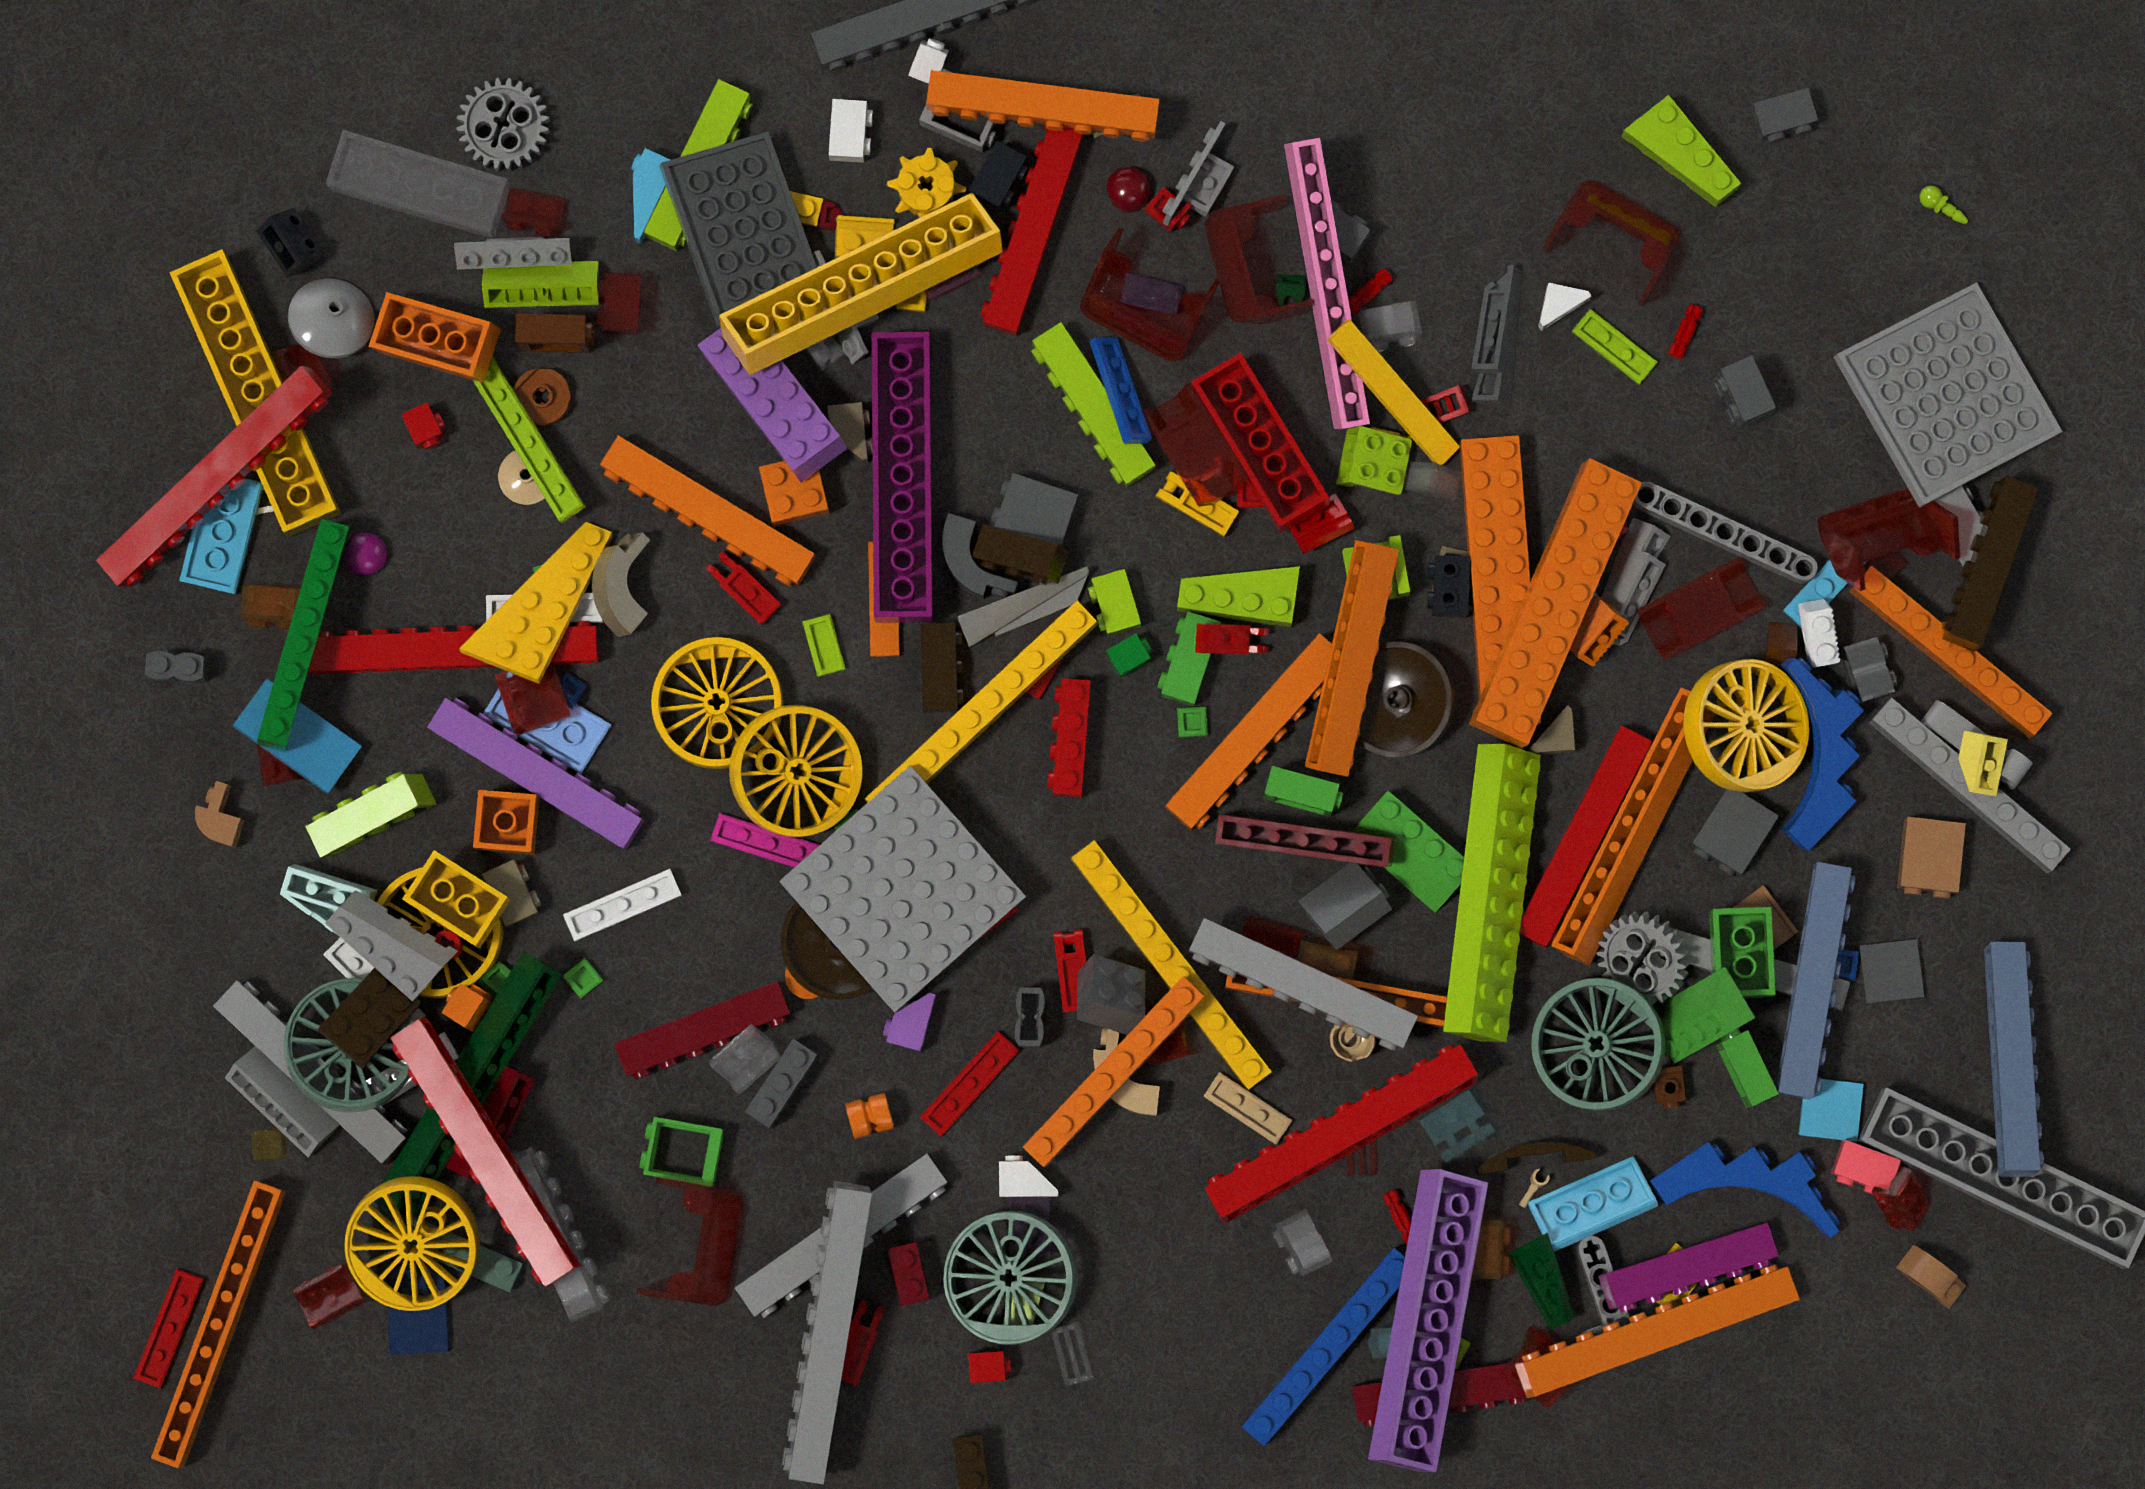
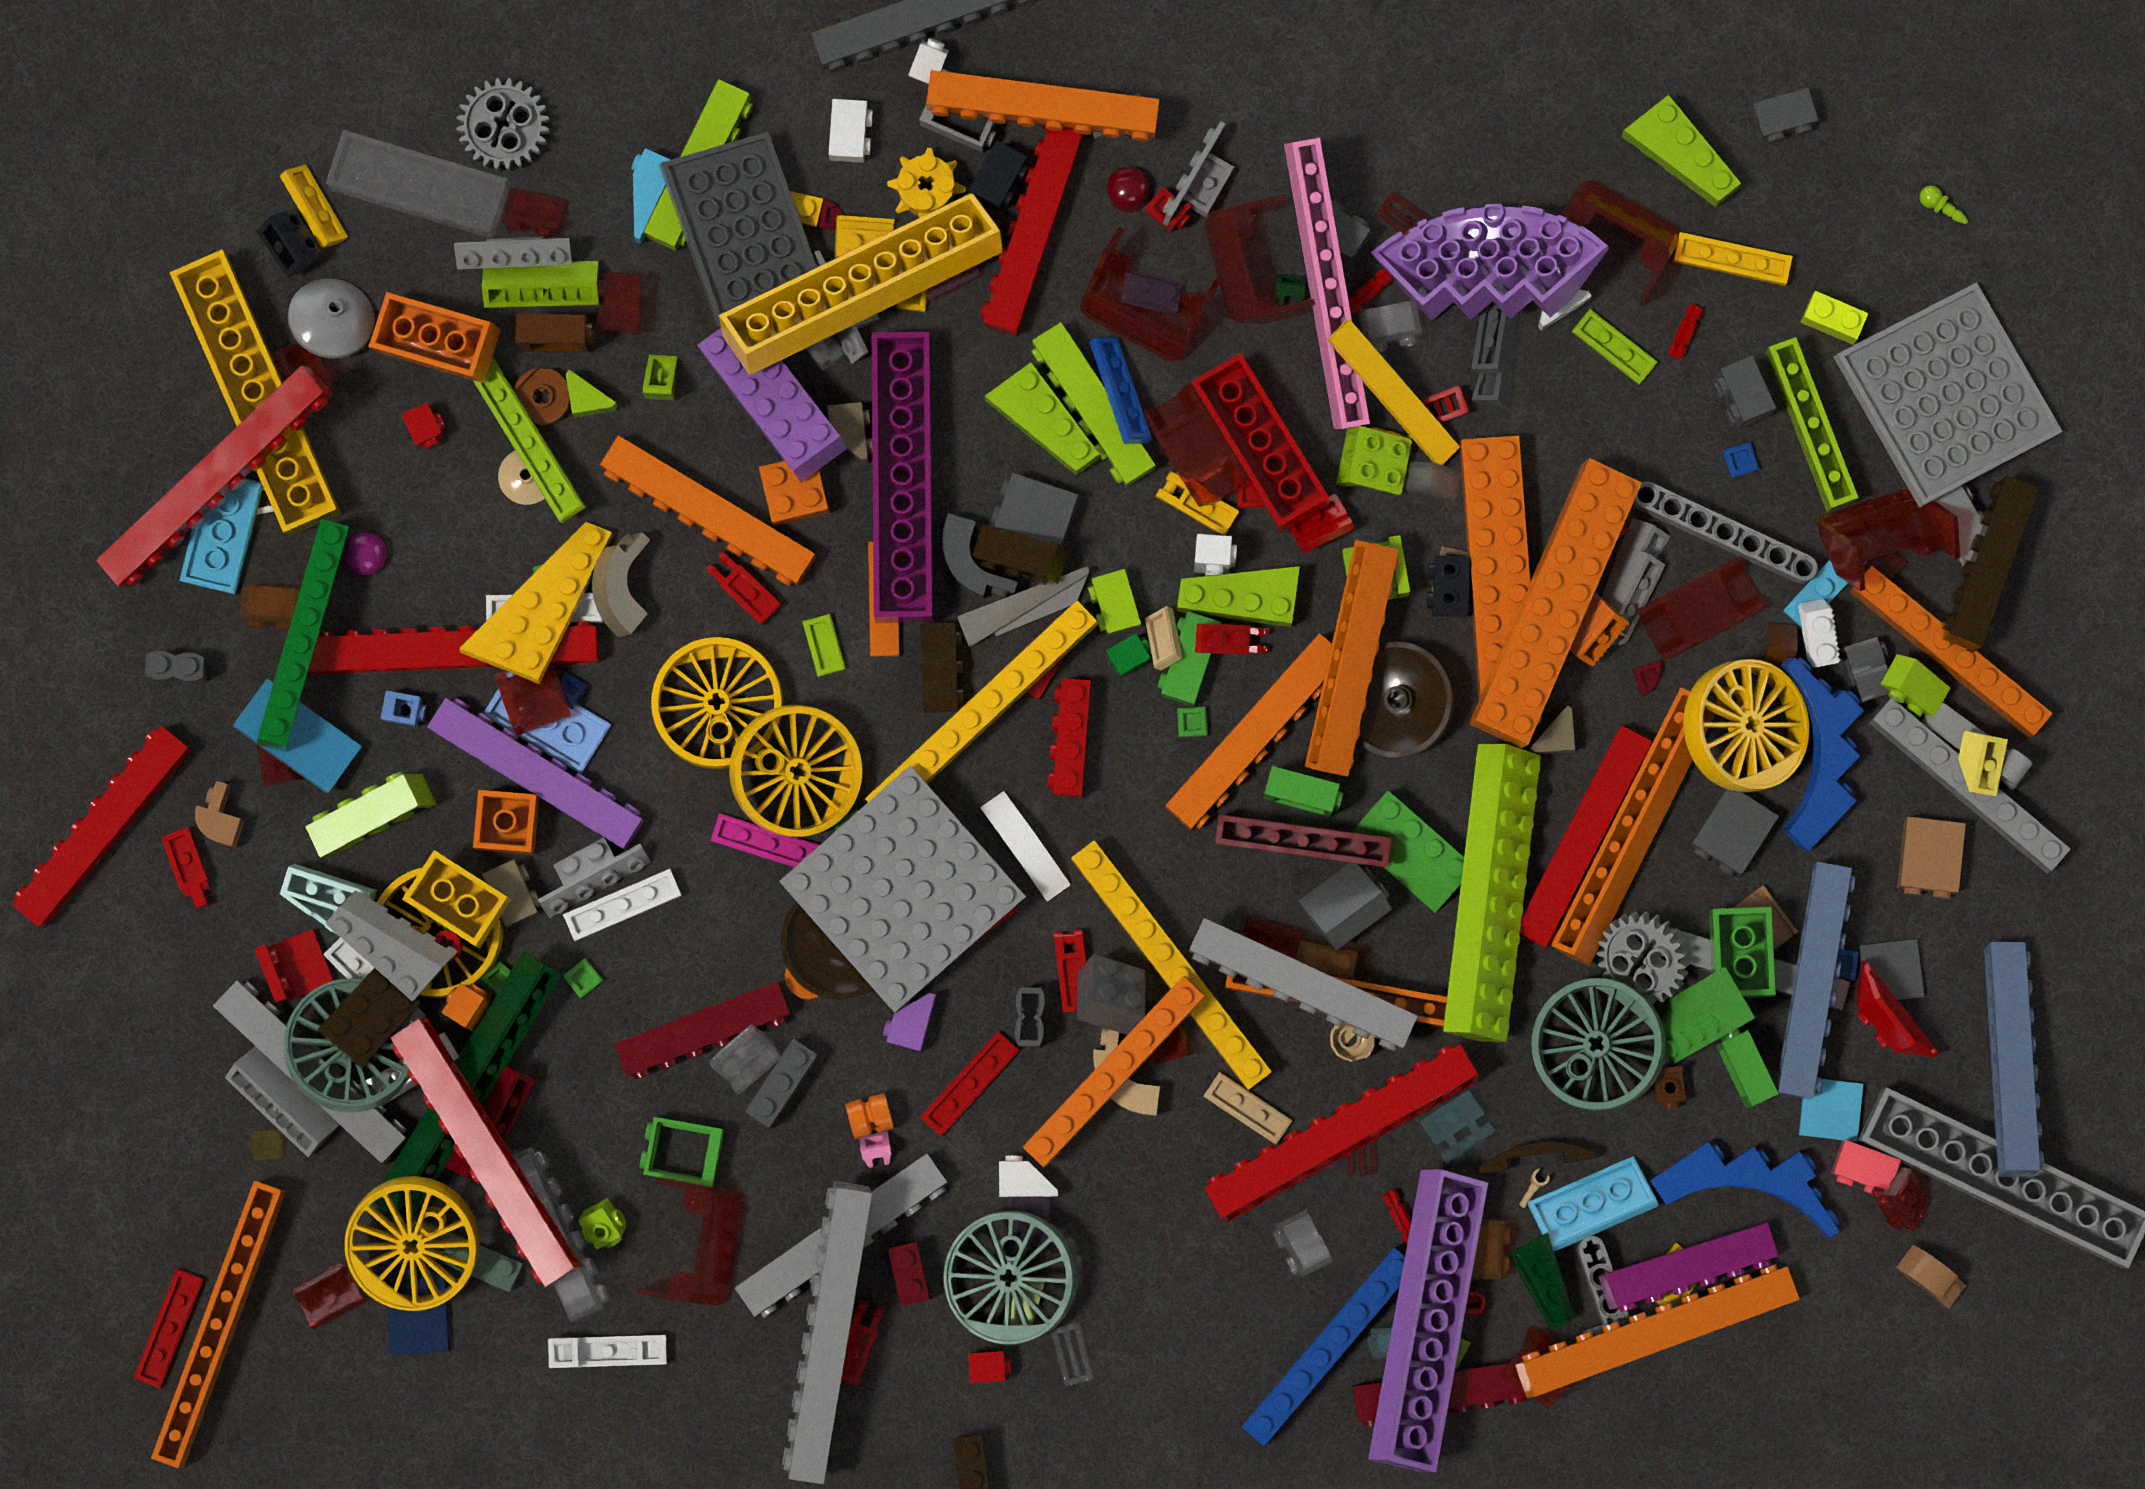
(101, 827): none -> red brick
(187, 865): none -> red hinge
(294, 966): none -> red bracket
(313, 206): none -> yellow plate
(392, 709): none -> medium blue brick
(587, 399): none -> lime slope
(590, 872): none -> light grey bracket
(602, 1224): none -> lime brick
(607, 1351): none -> white slope
(660, 377): none -> lime slope
(875, 1146): none -> bright pink tile
(1025, 846): none -> white slope
(1038, 412): none -> lime wedge
(1163, 638): none -> tan tile
(1214, 554): none -> white brick
(1386, 206): none -> clear red tile
(1475, 1298): none -> red hinge
(1491, 257): none -> medium lavender brick
(1647, 677): none -> dark red tile
(1732, 259): none -> yellow plate
(1740, 460): none -> blue tile
(1811, 424): none -> lime brick
(1834, 317): none -> neon yellow brick
(1889, 1017): none -> red wedge
(1914, 686): none -> lime brick

